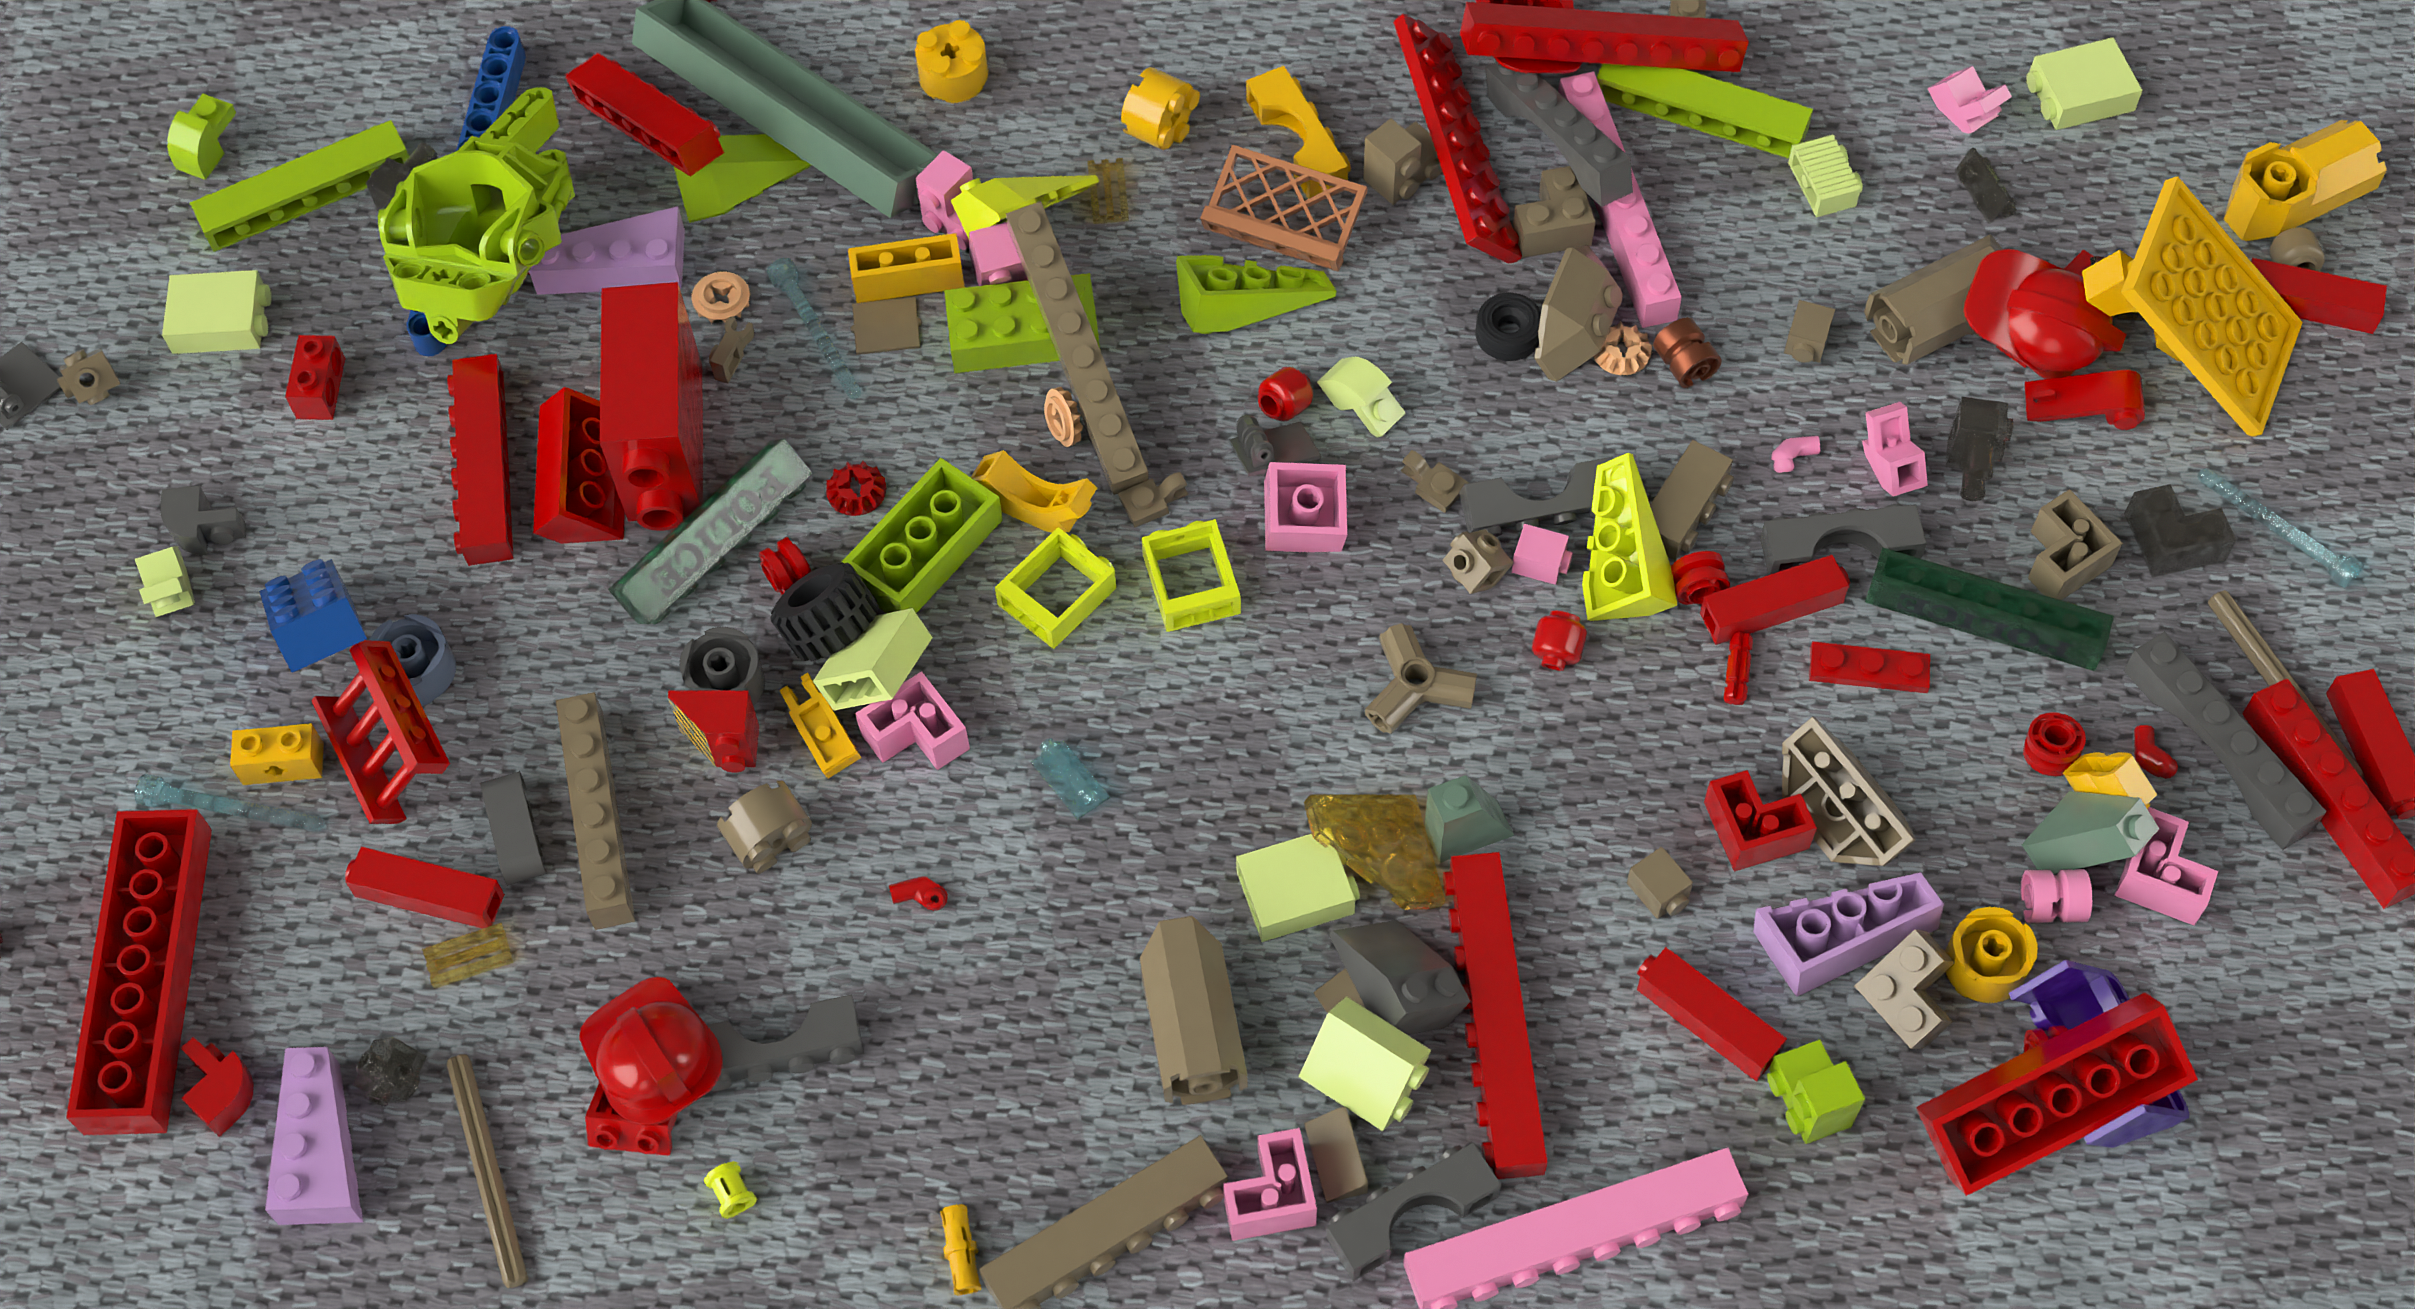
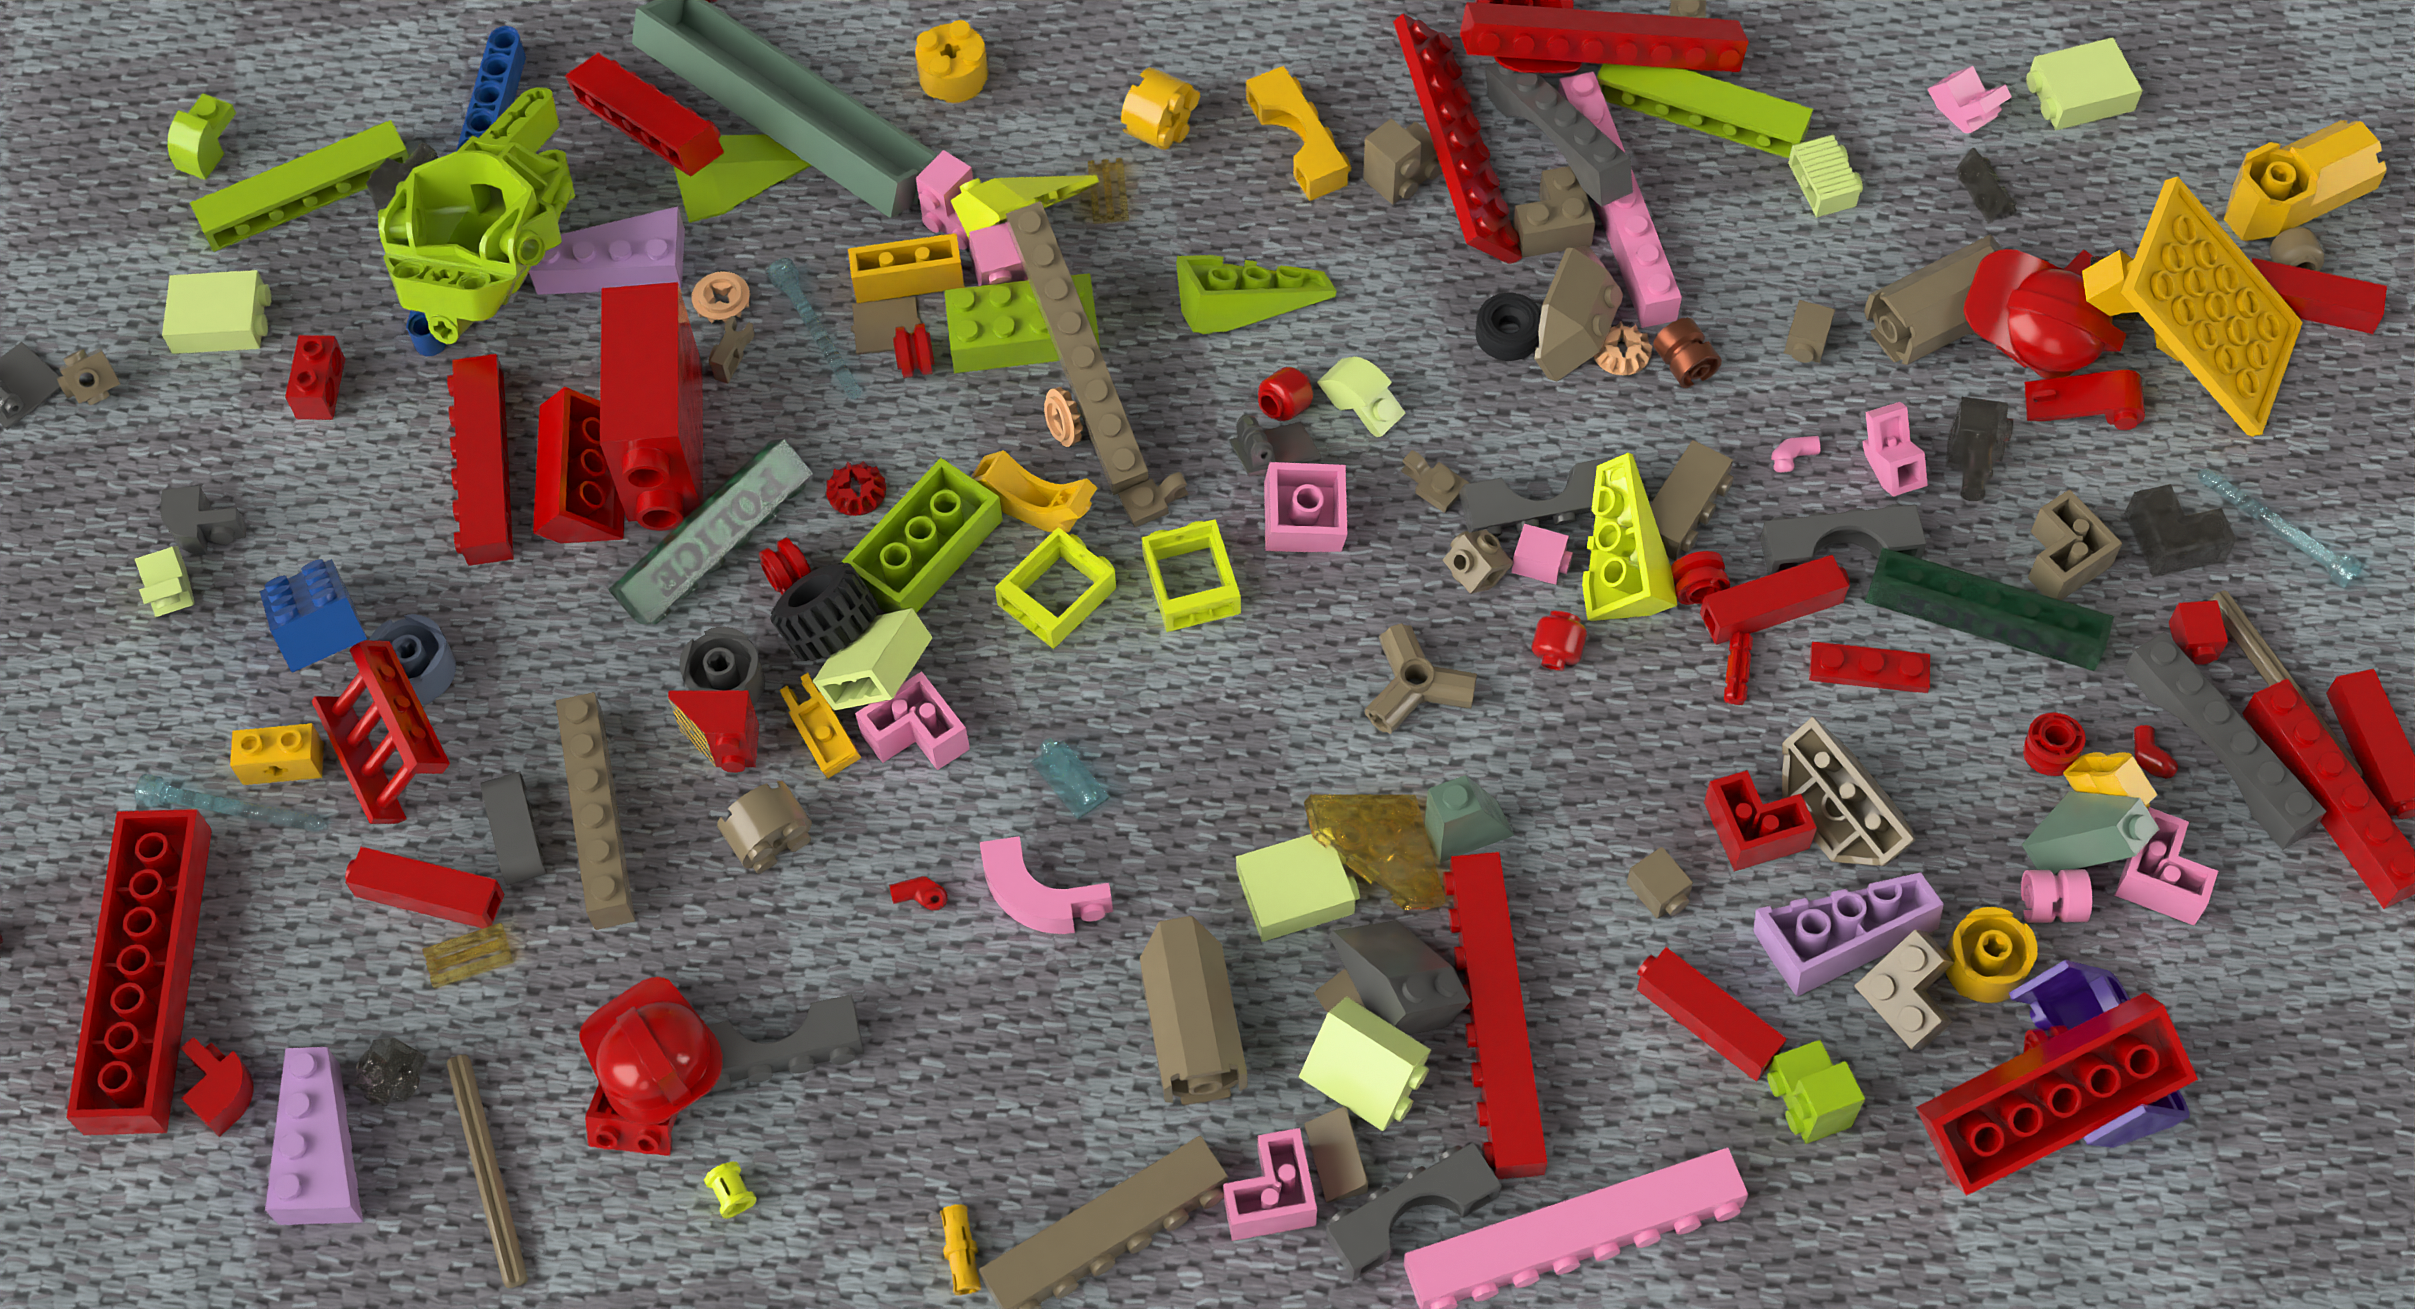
(913, 350): none -> red wheel
(1030, 901): none -> bright pink arch
(1273, 236): nougat fence -> none
(2199, 630): none -> red brick

